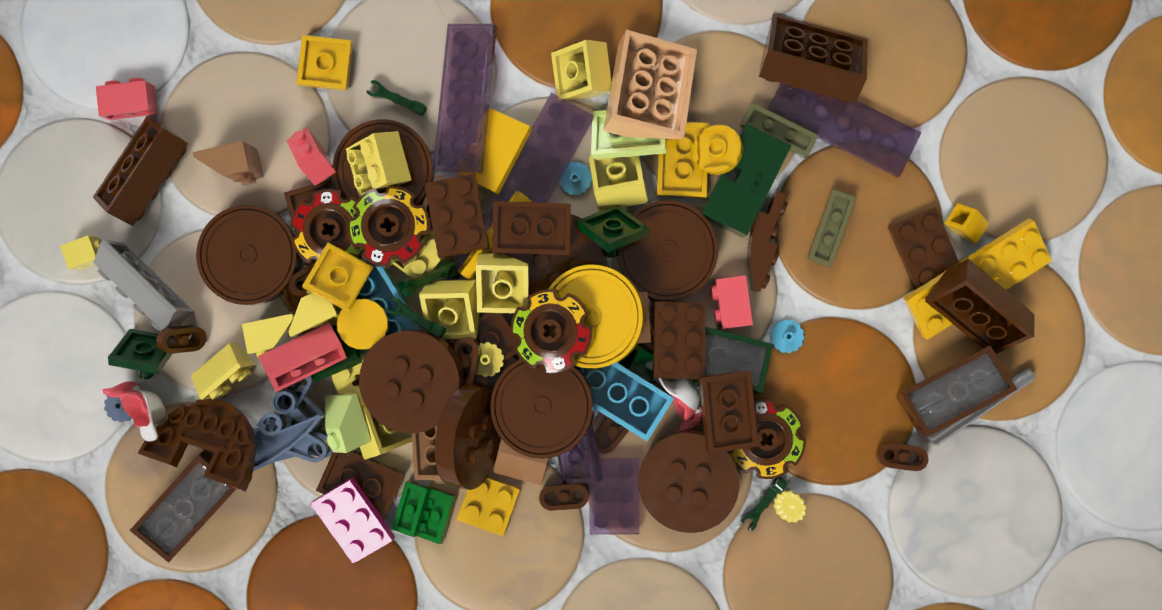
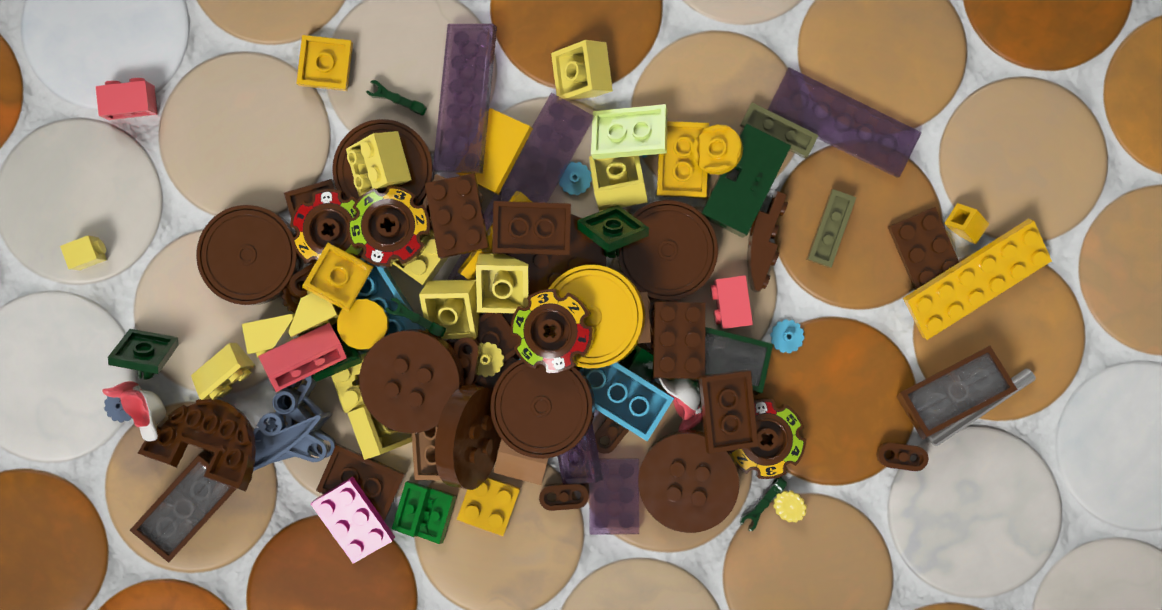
(140, 171): reddish brown slope -> none
(141, 285): light grey slope -> none
(179, 339): reddish brown plate -> none
(234, 160): medium nougat slope -> none
(310, 156): coral brick -> none
(345, 423): yellowish green slope -> none
(409, 286): dark green piece -> none
(650, 88): light nougat slope -> none
(814, 59): reddish brown slope -> none
(981, 307): reddish brown slope -> none

